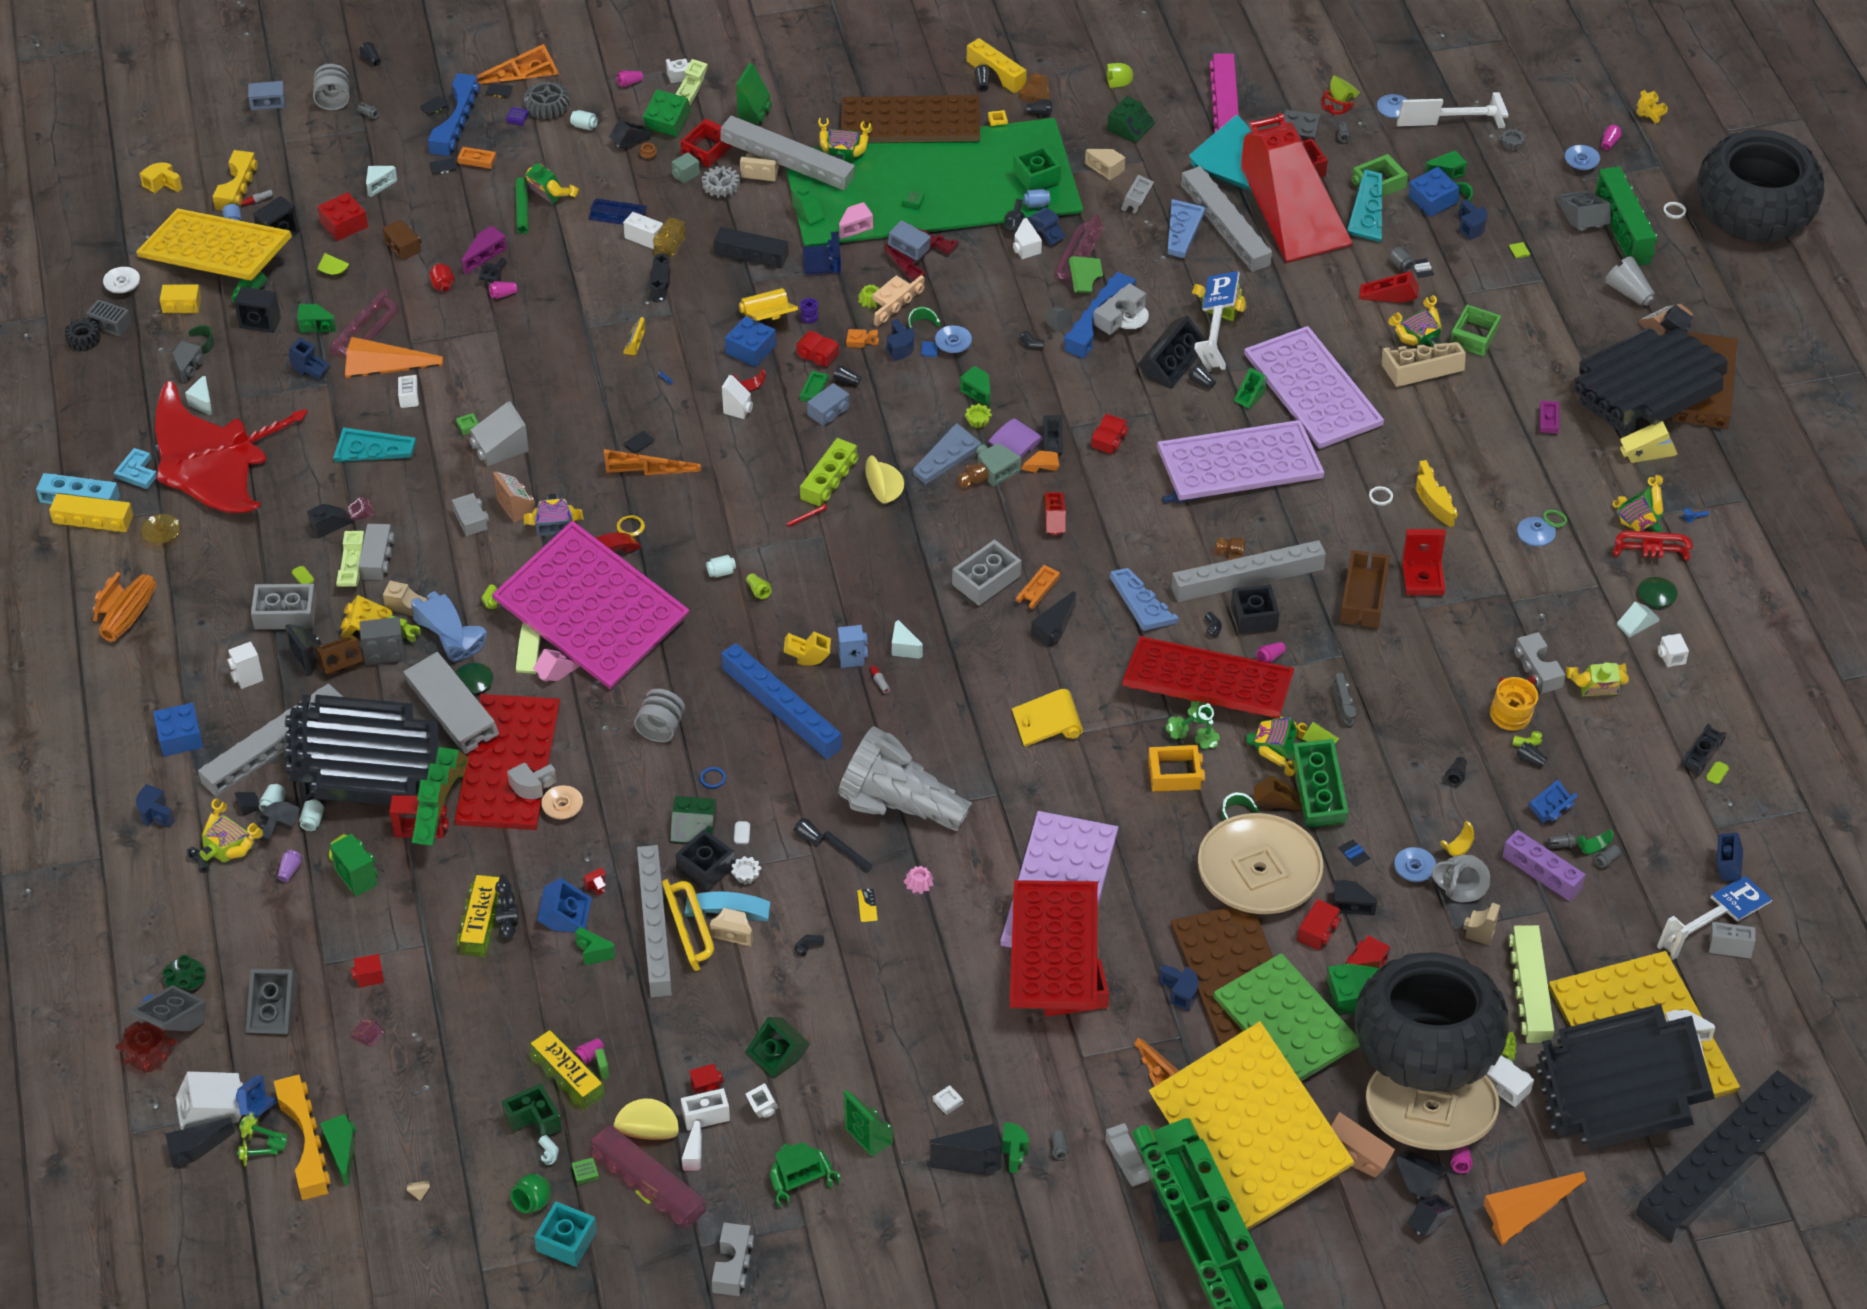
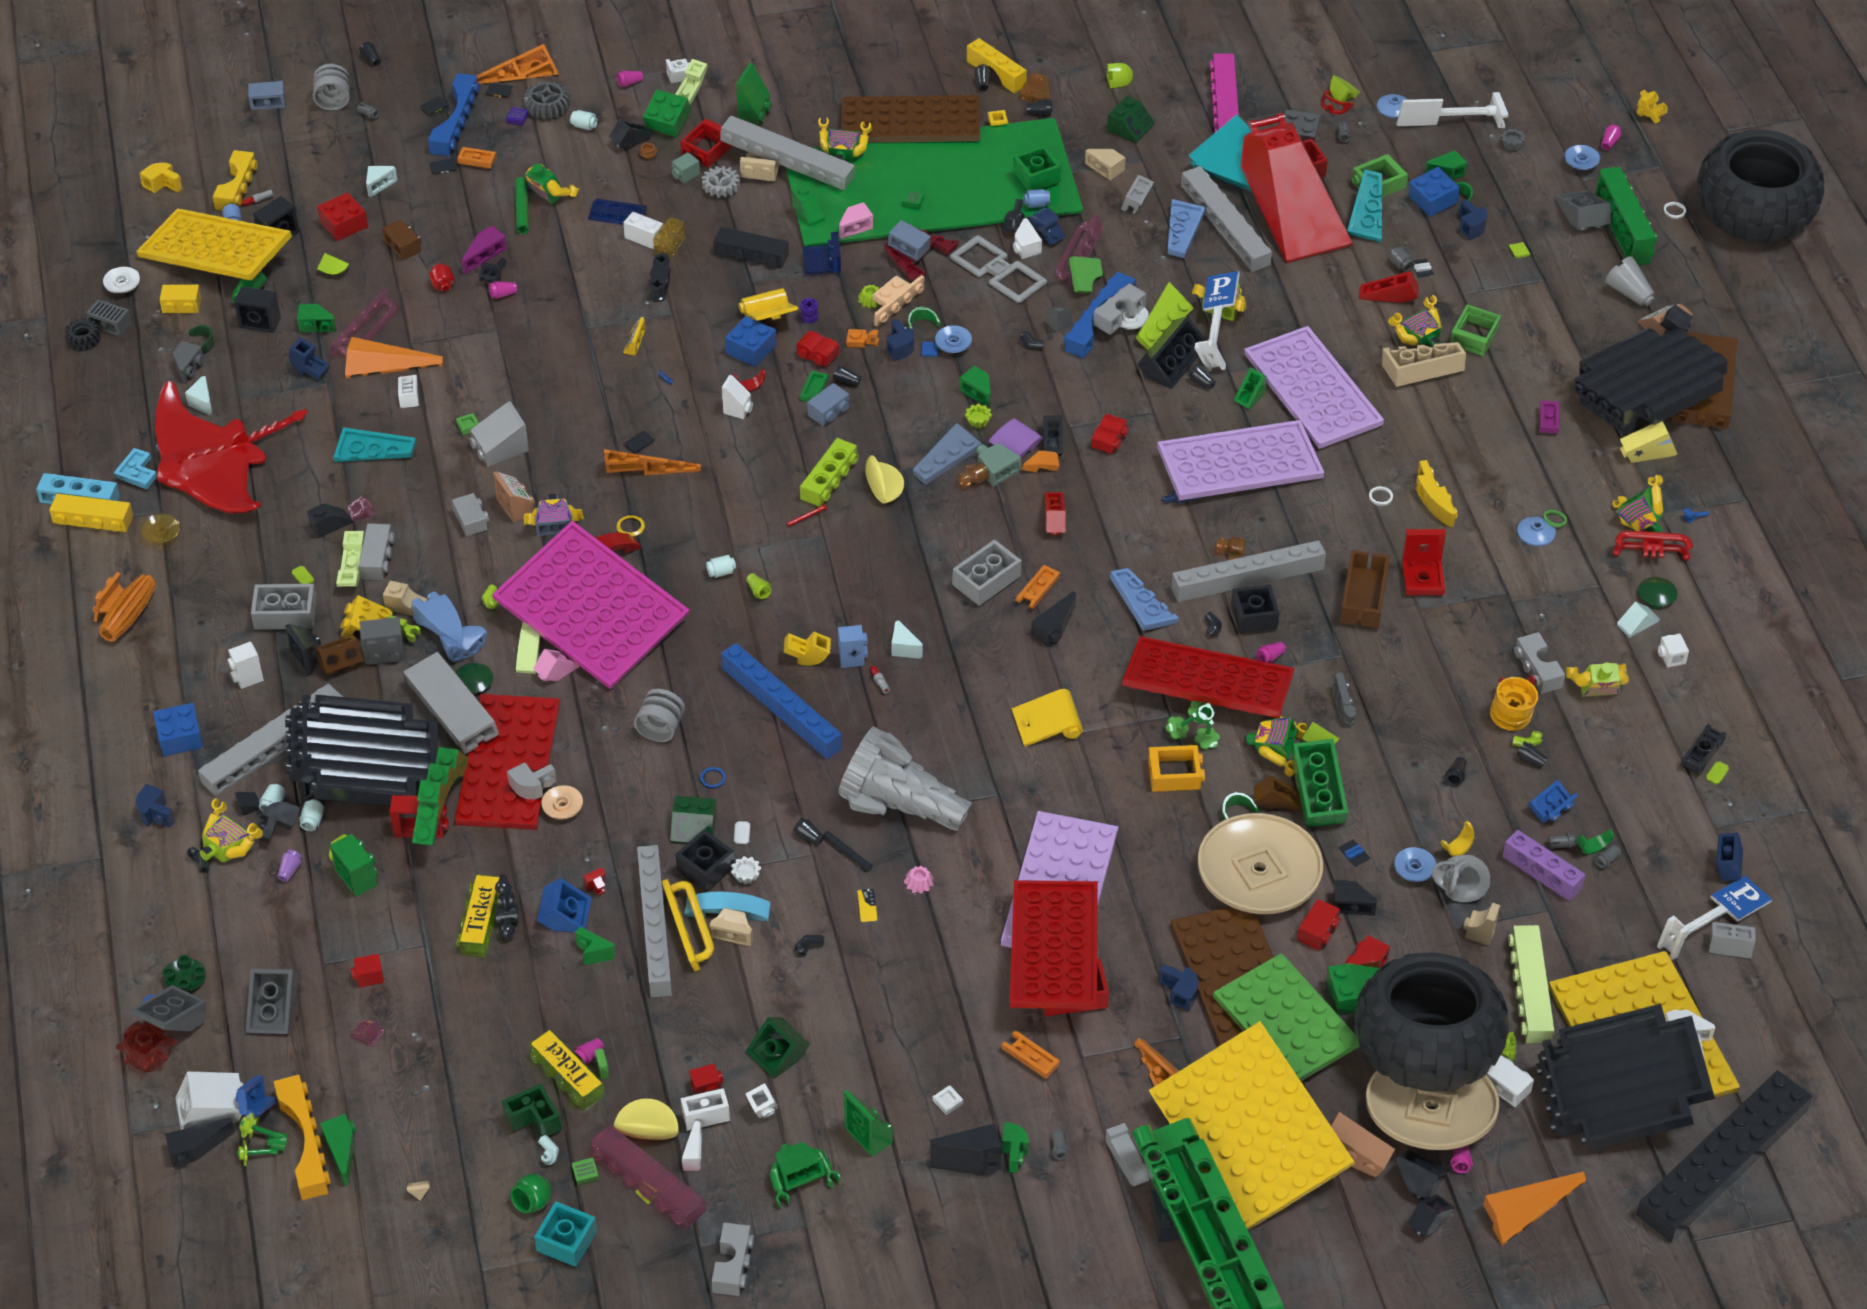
(998, 268): none -> light grey bar
(1031, 1055): none -> orange hinge
(1169, 307): none -> lime wing

